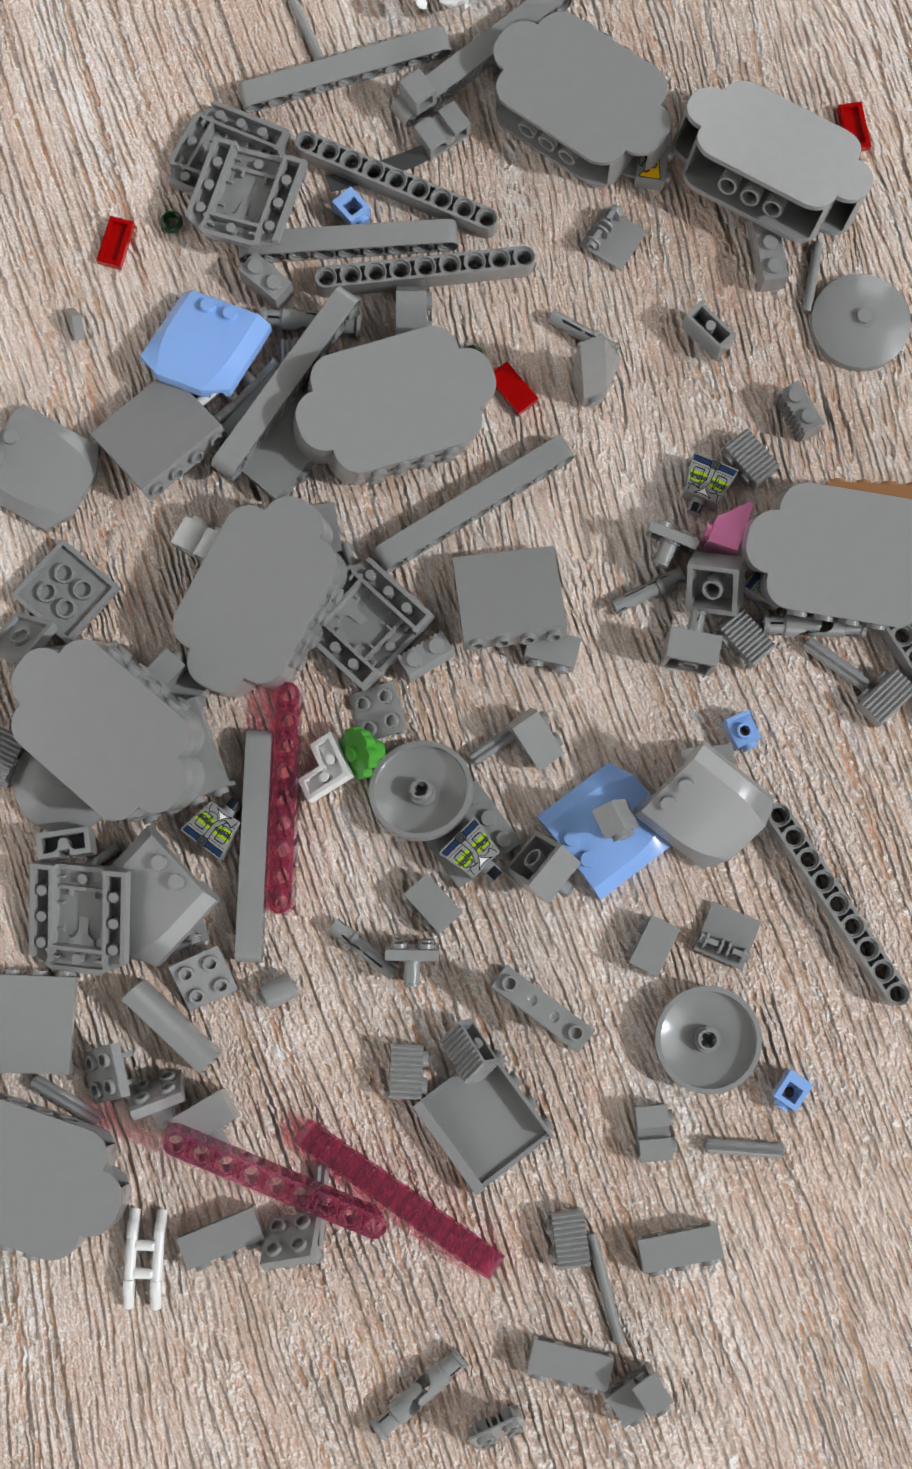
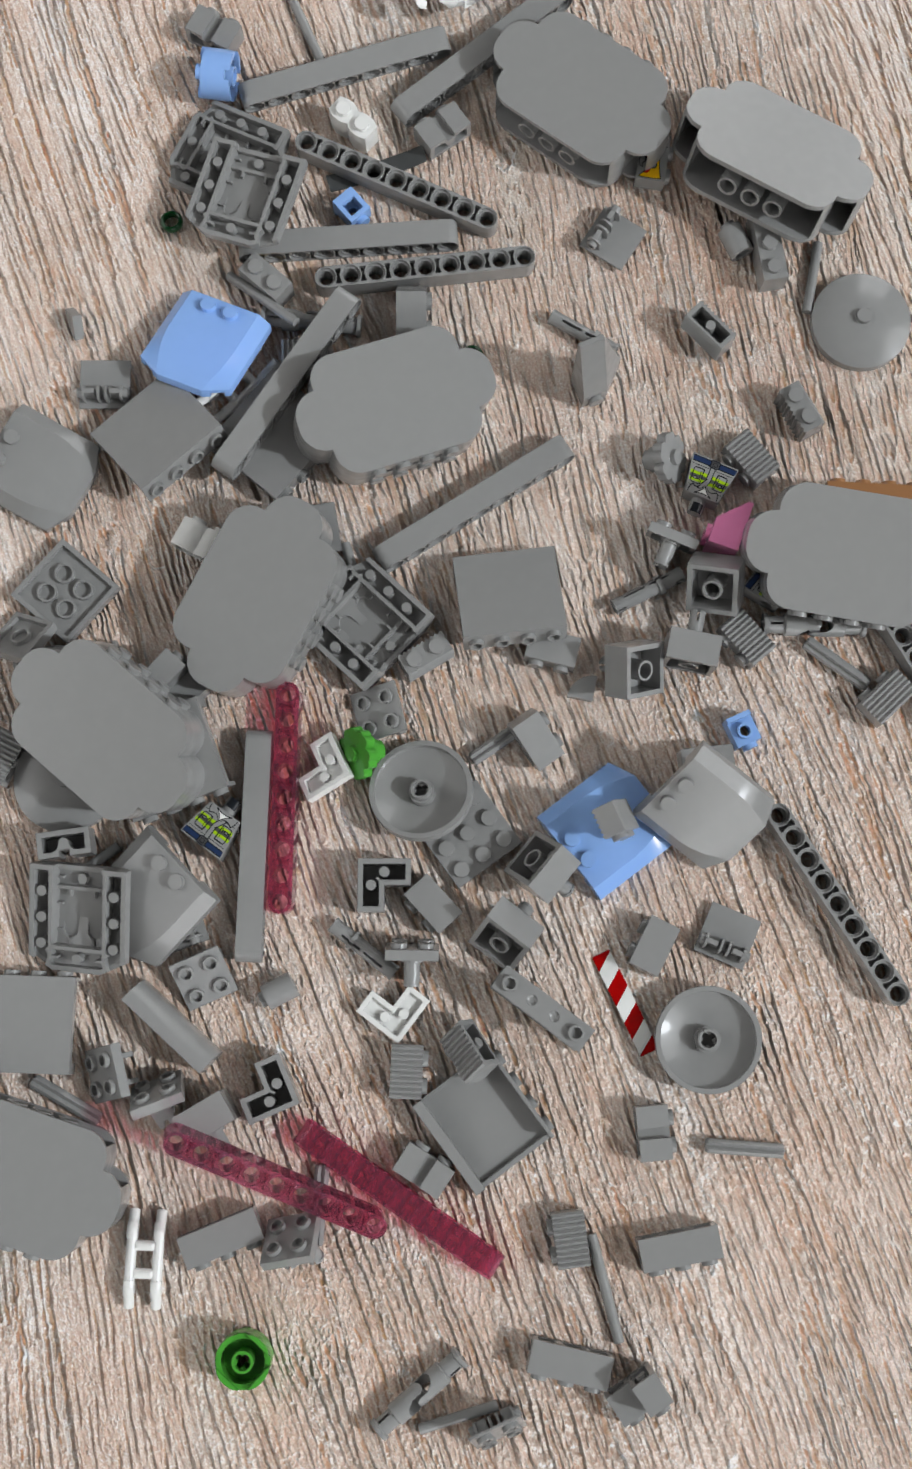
(104, 384): none -> light grey hinge
(115, 242): red tile -> none
(210, 30): none -> light grey brick
(218, 74): none -> light blue brick
(251, 1373): none -> bright green brick
(263, 299): none -> light grey bar
(278, 1090): none -> light grey brick
(353, 124): none -> white brick
(374, 876): none -> light grey brick
(395, 1019): none -> white plate
(417, 91): light grey brick -> none
(424, 1168): none -> light grey brick
(458, 1417): none -> light grey bar
(473, 852): torso -> none
(507, 933): none -> light grey brick
(514, 389): red tile -> none
(583, 689): none -> light grey tile
(625, 1002): none -> sticker
(633, 668): none -> light grey brick
(666, 458): none -> light grey plant
(735, 240): none -> light grey brick
(800, 1089): light blue brick -> none
(852, 118): red tile -> none

